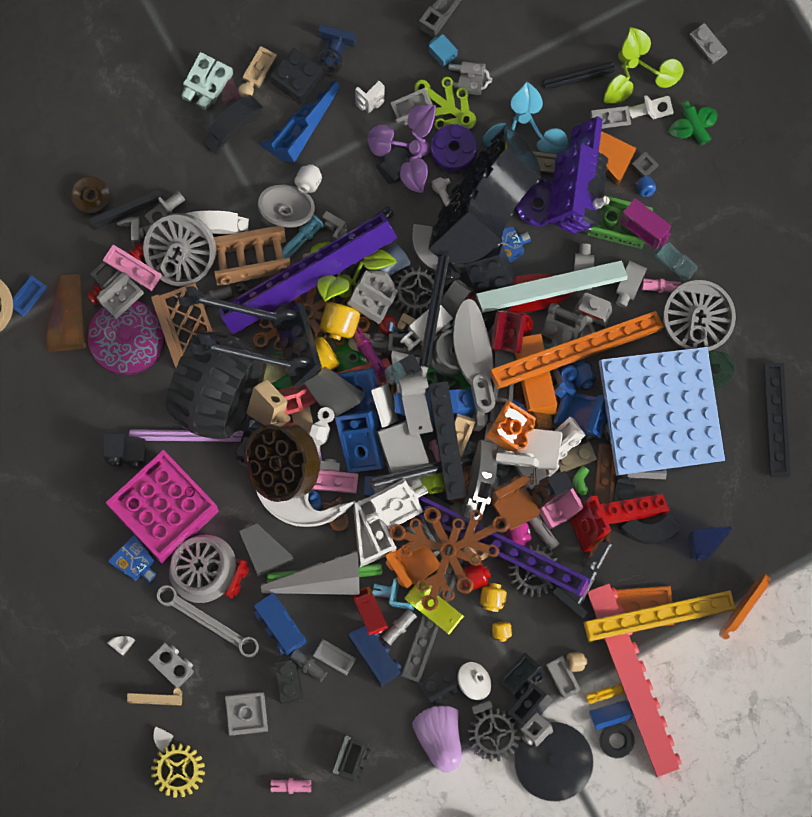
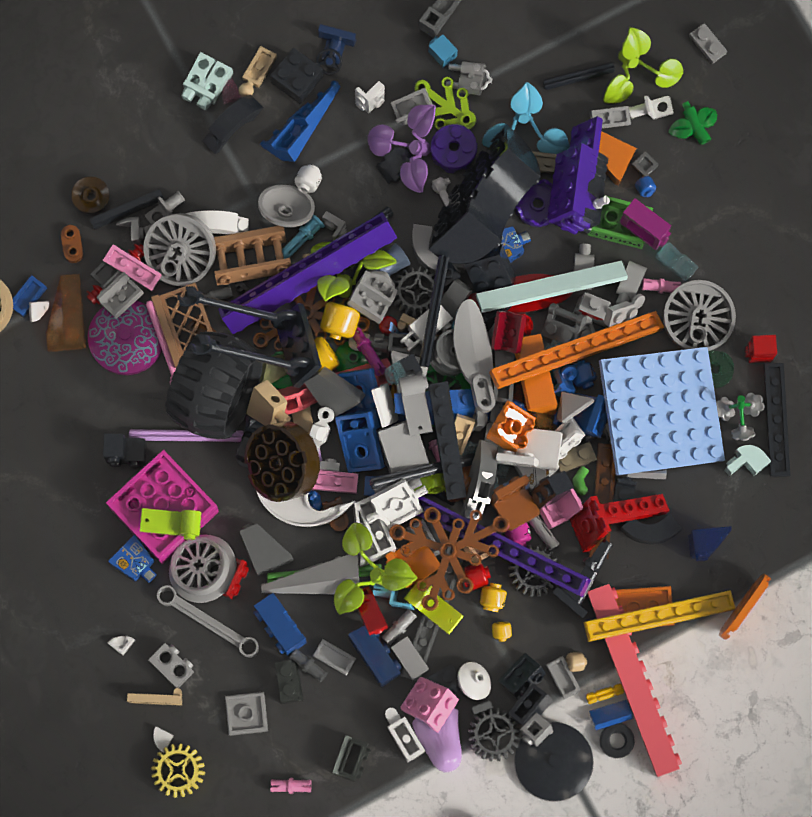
(37, 309): none -> white tile
(70, 243): none -> dark orange plate
(152, 312): none -> bright pink piece
(171, 522): none -> lime door
(394, 577): none -> lime plant
(403, 735): none -> white brick
(409, 658): none -> light grey tile
(430, 703): none -> bright pink bracket
(571, 405): none -> light grey slope
(623, 311): none -> light grey hinge
(750, 406): none -> light grey plant
(751, 457): none -> light aqua brick
(761, 349): none -> red piece

